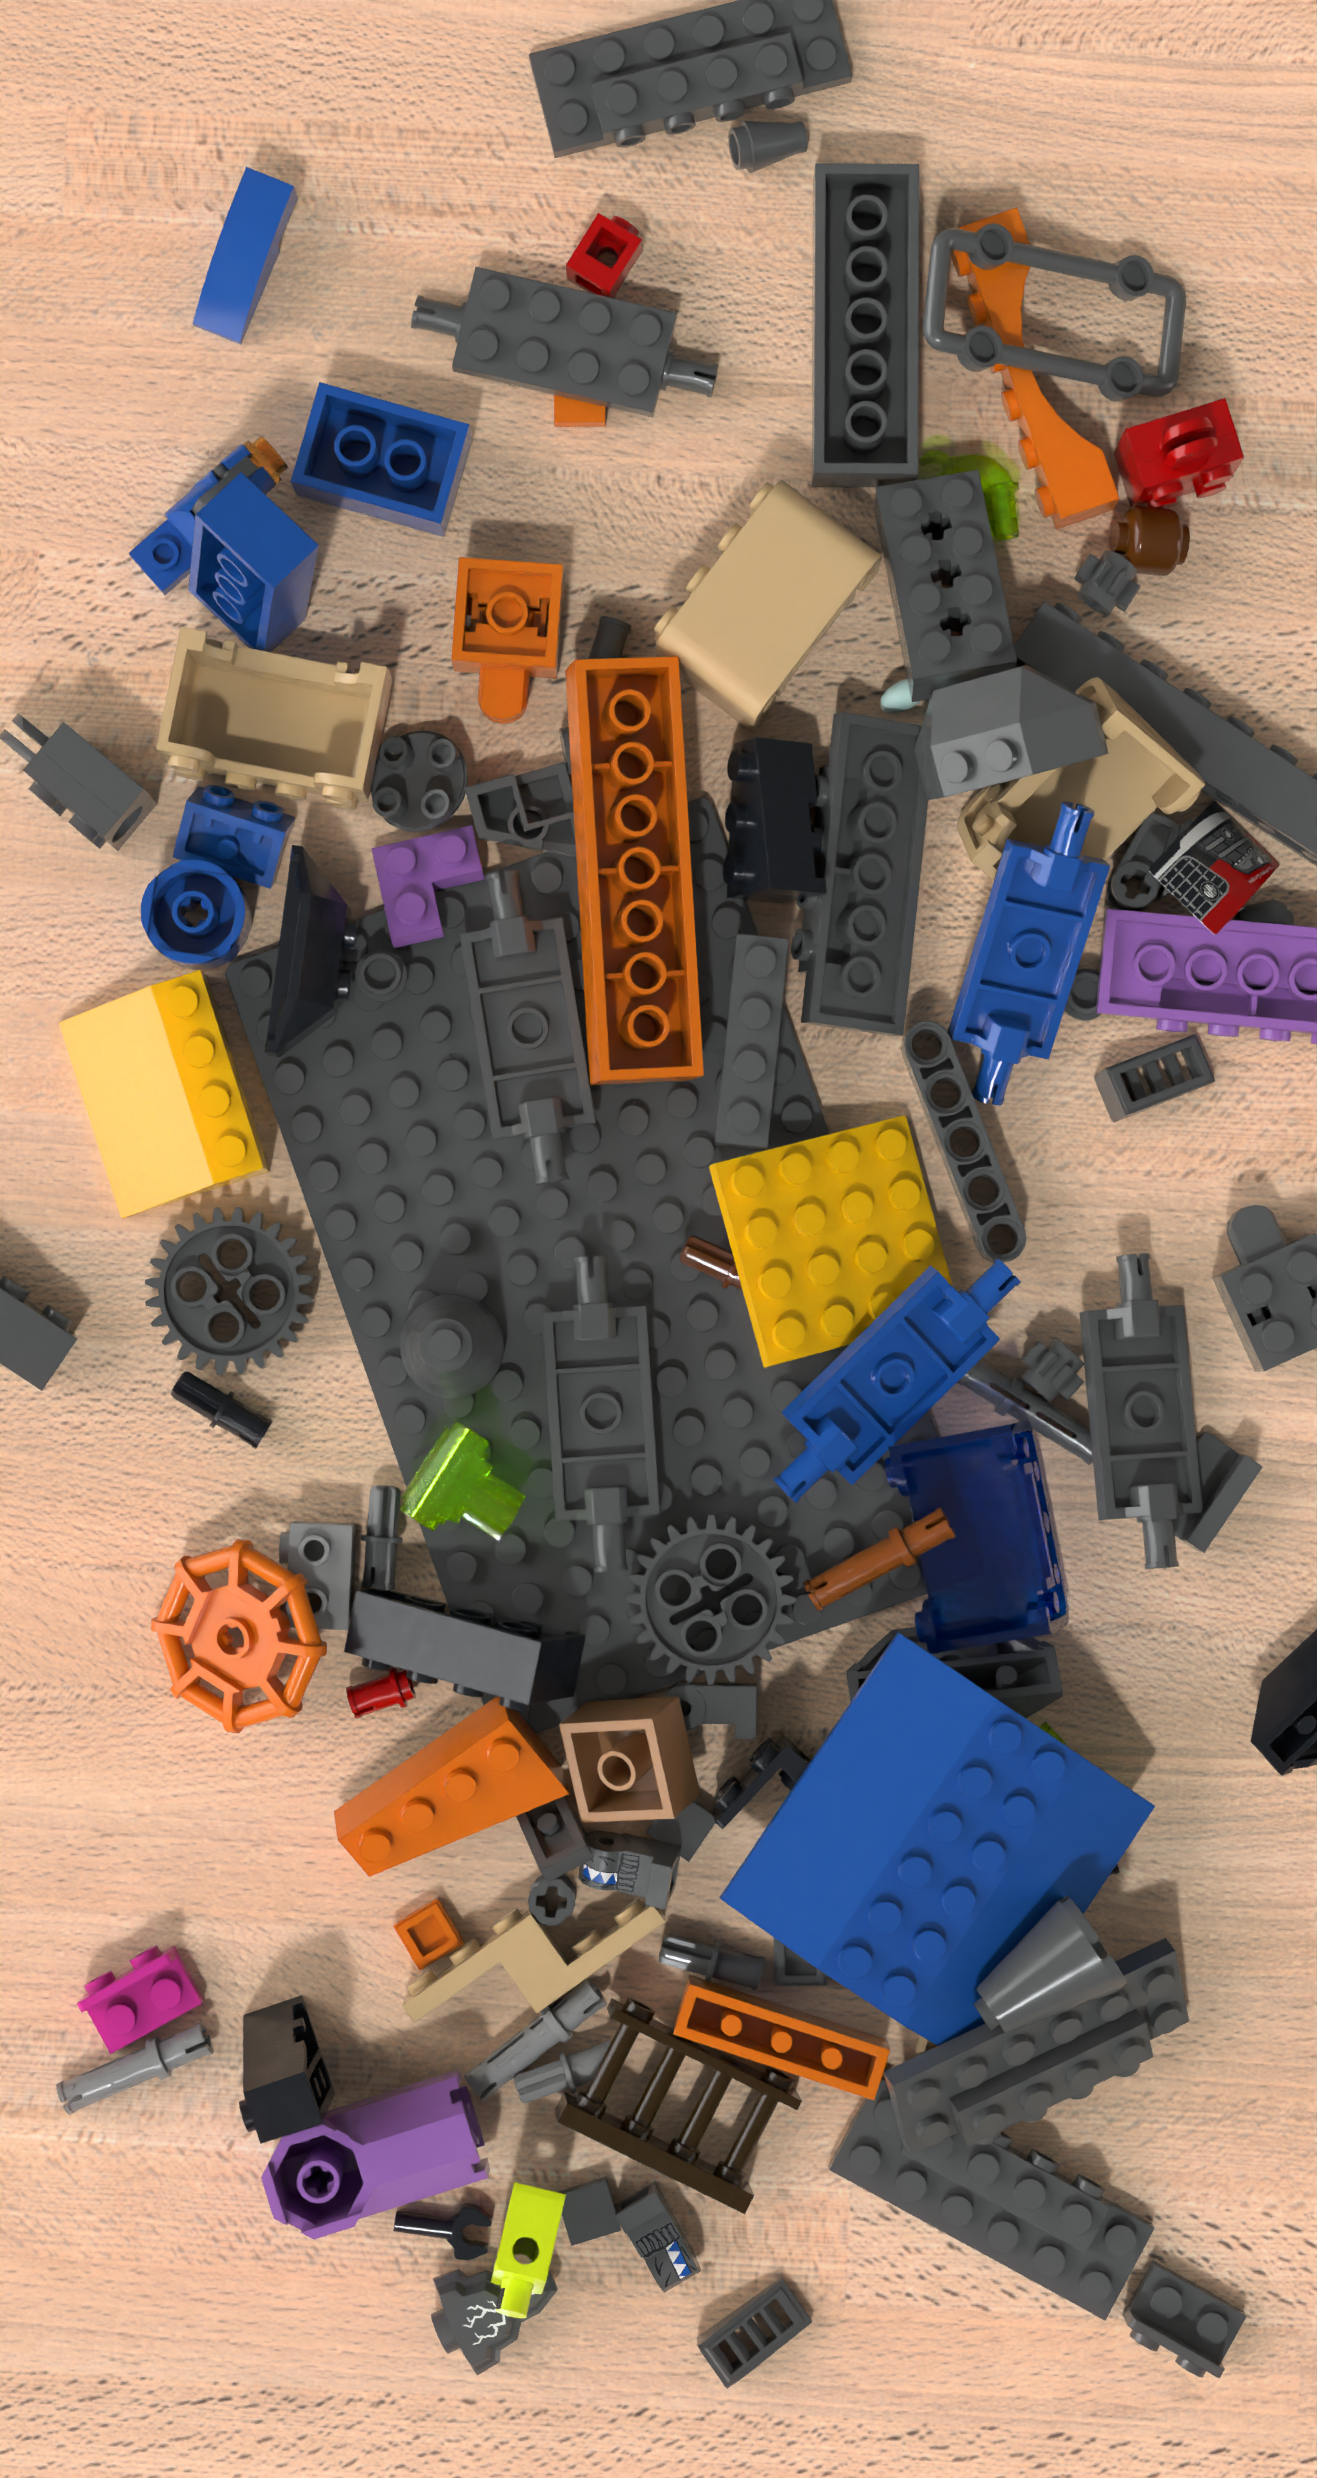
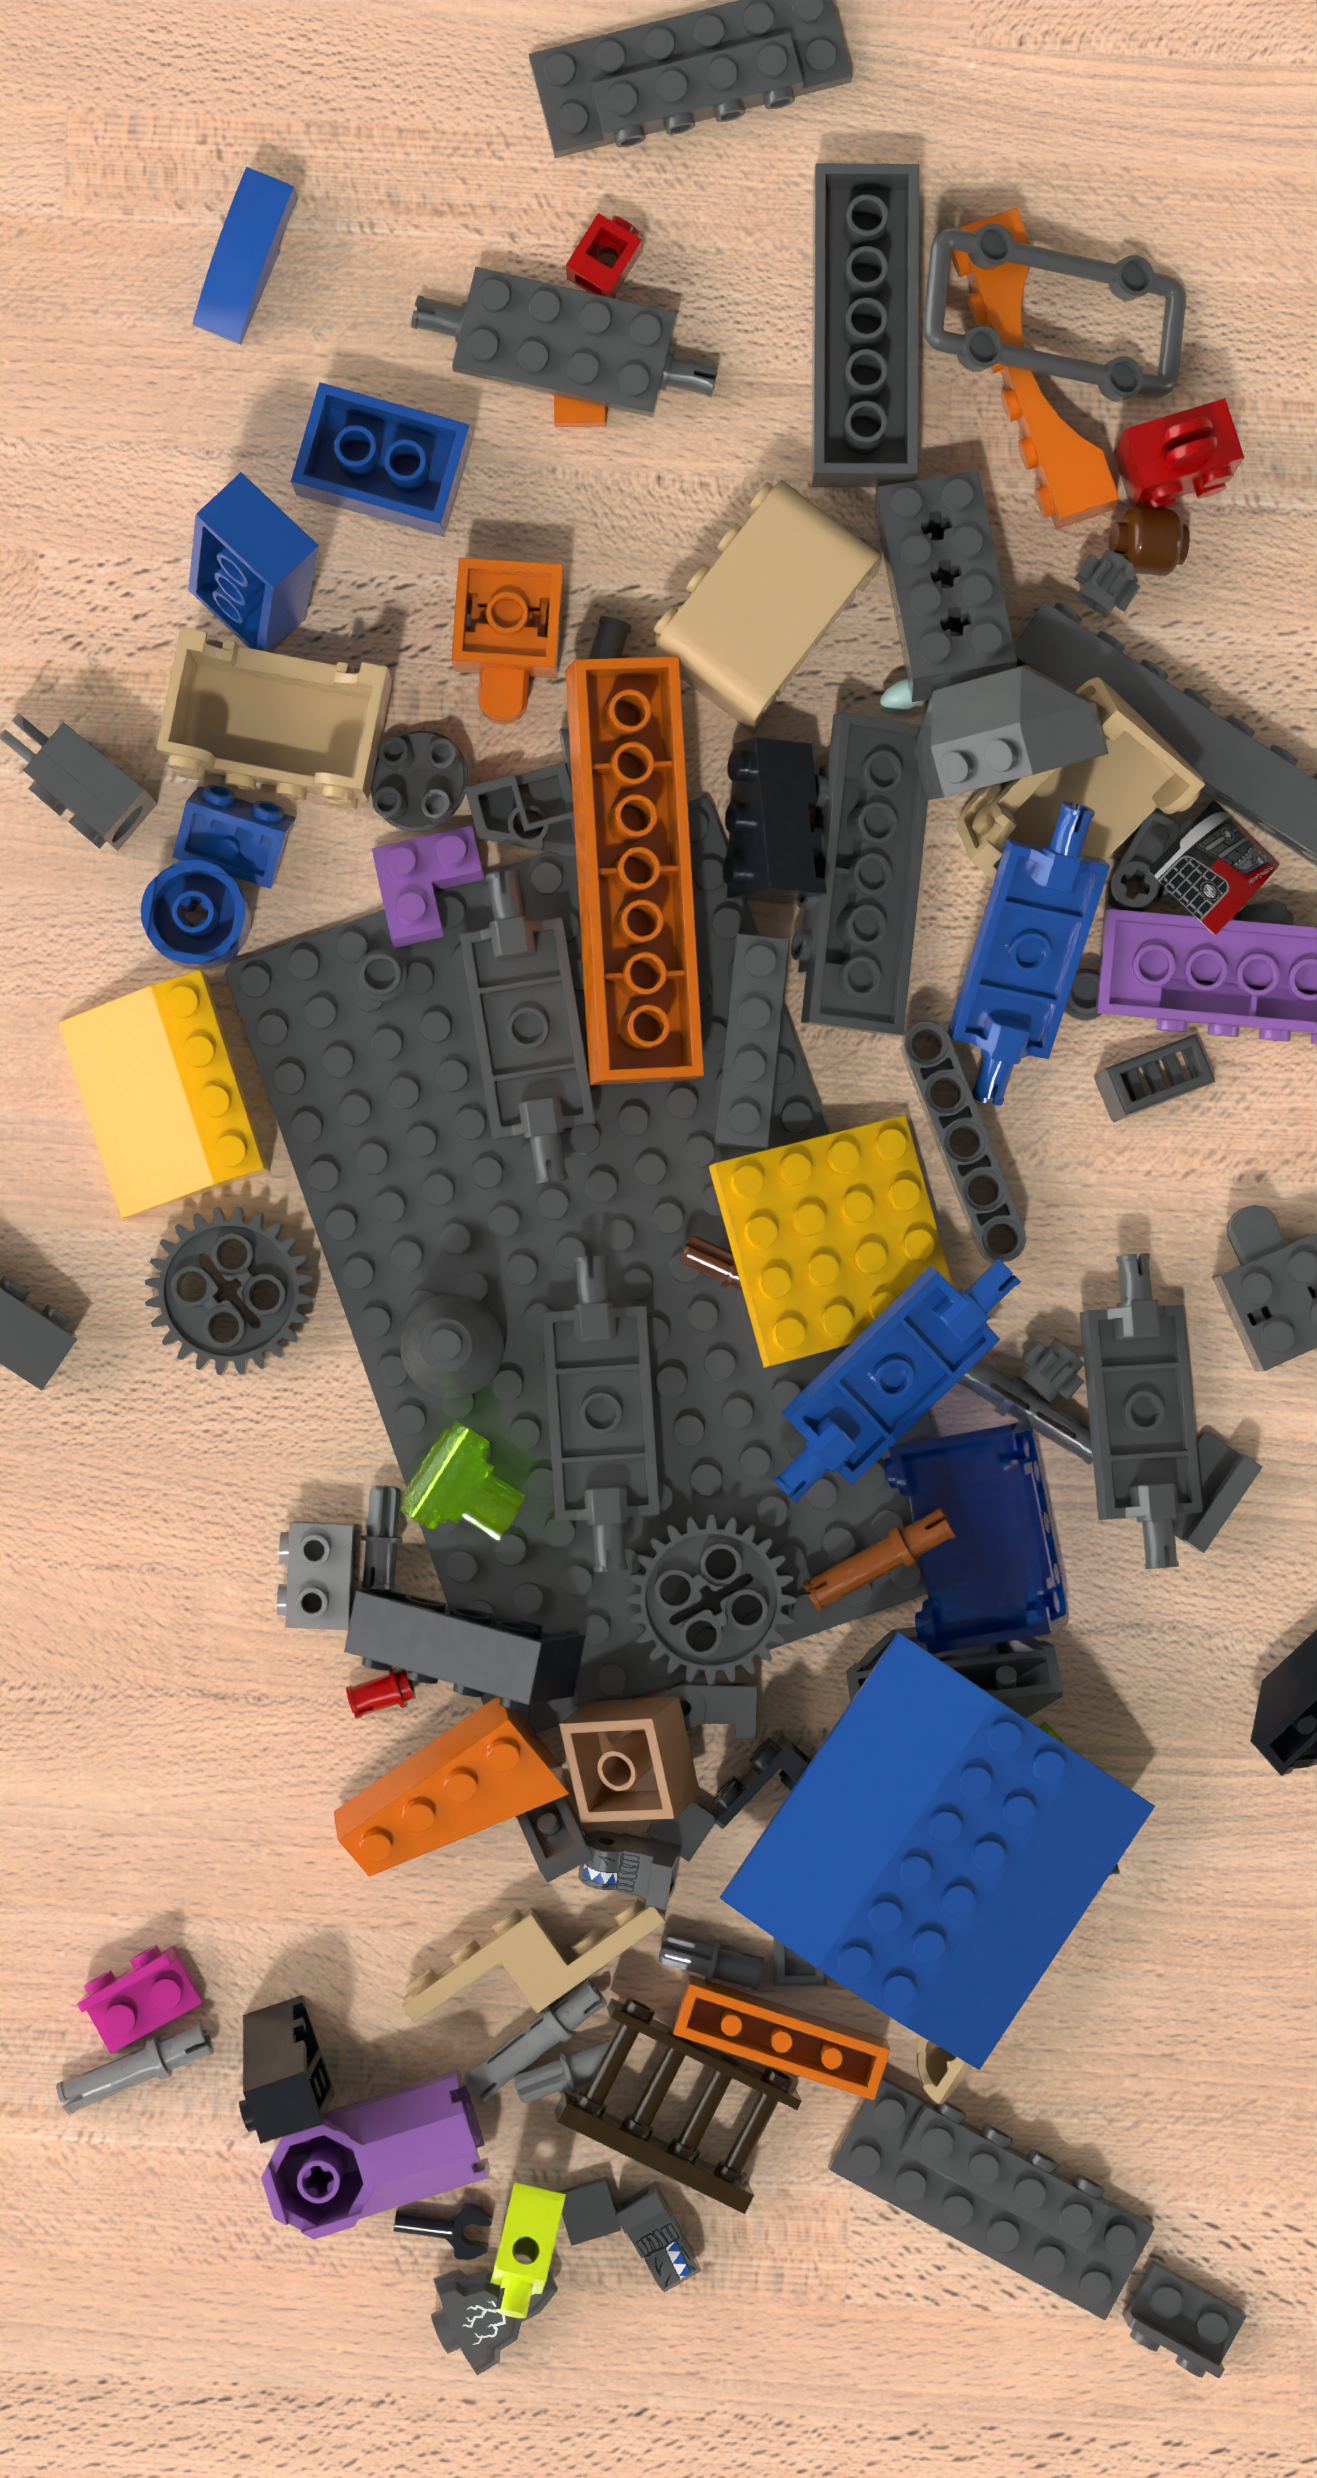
(168, 549): blue plate -> none
(221, 1409): black axle -> none
(263, 1629): orange plate -> none
(309, 956): black wedge -> none
(429, 1933): orange tile -> none
(539, 1906): dark grey bush -> none
(764, 2348): dark grey slope -> none
(765, 143): dark grey cone -> none
(996, 485): clear neon green piece -> none
(998, 2078): dark grey plate -> none
(1048, 1972): dark grey cone -> none

